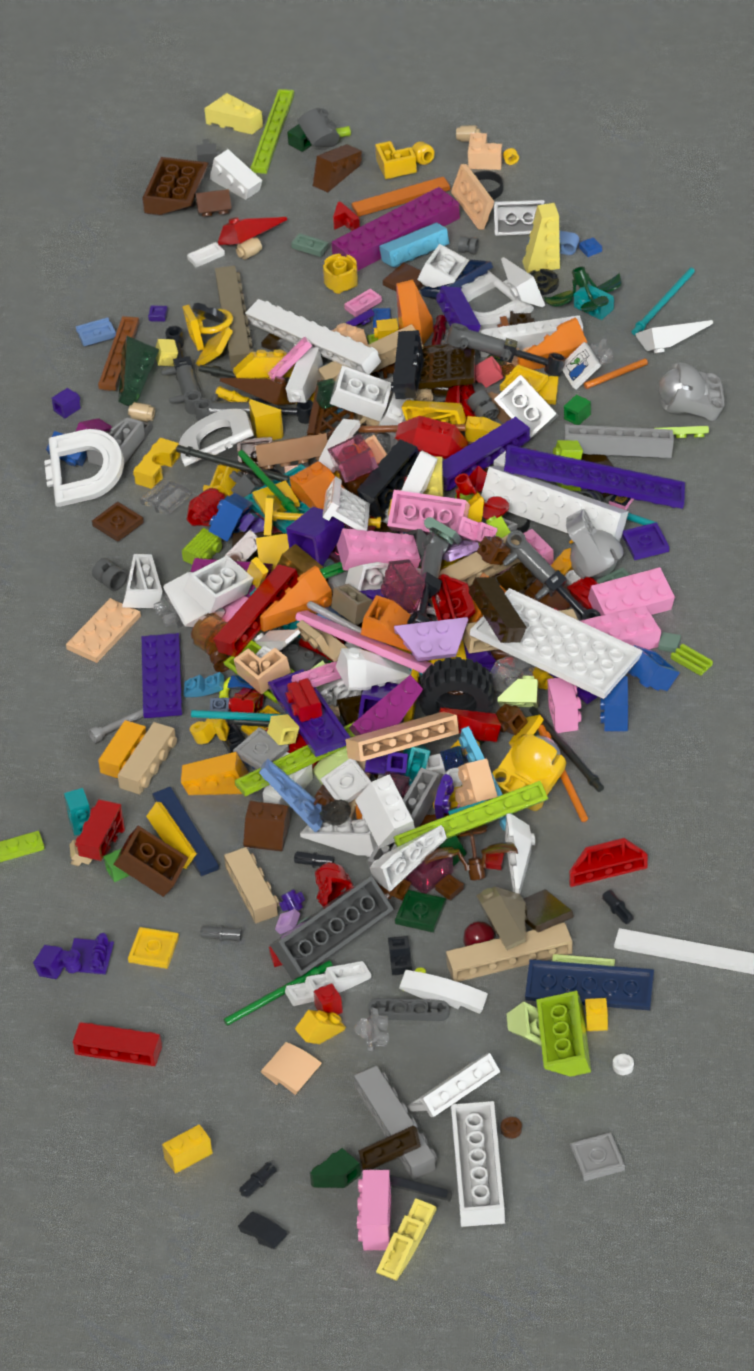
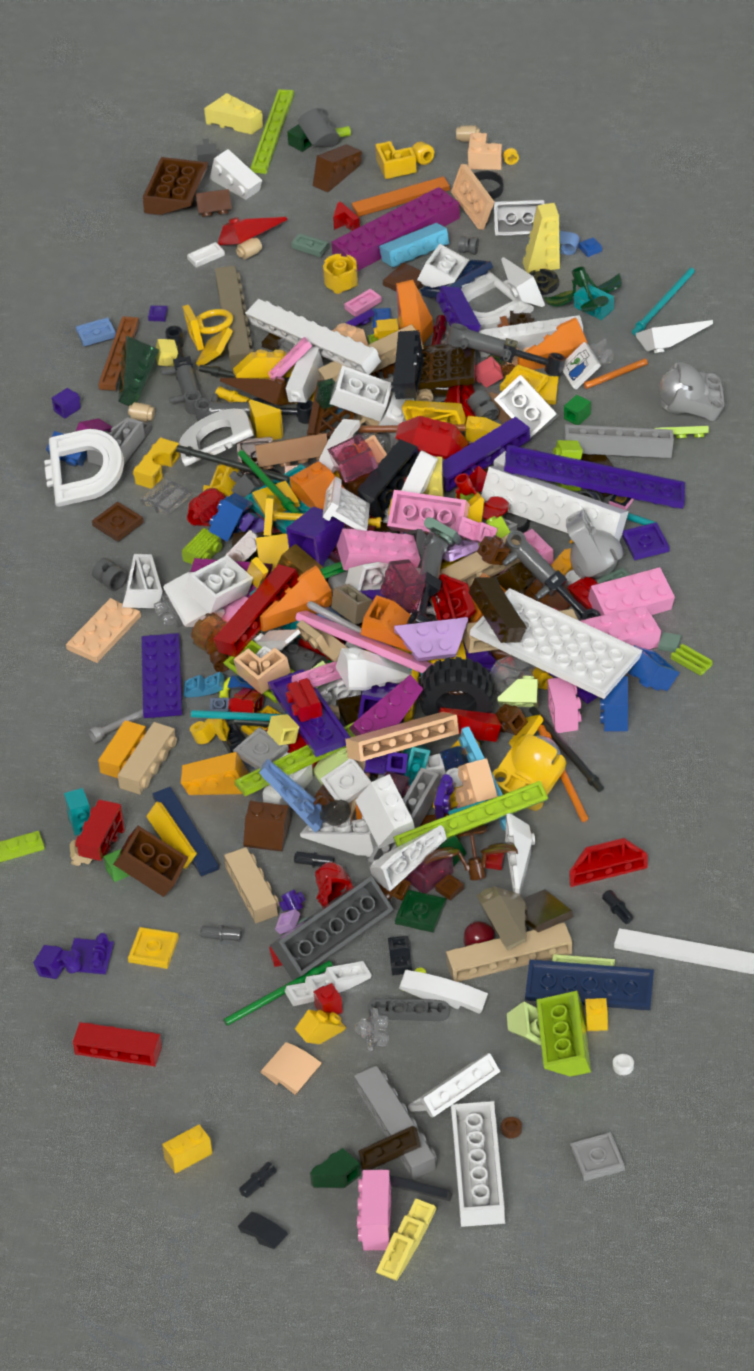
(208, 313): black tile -> none

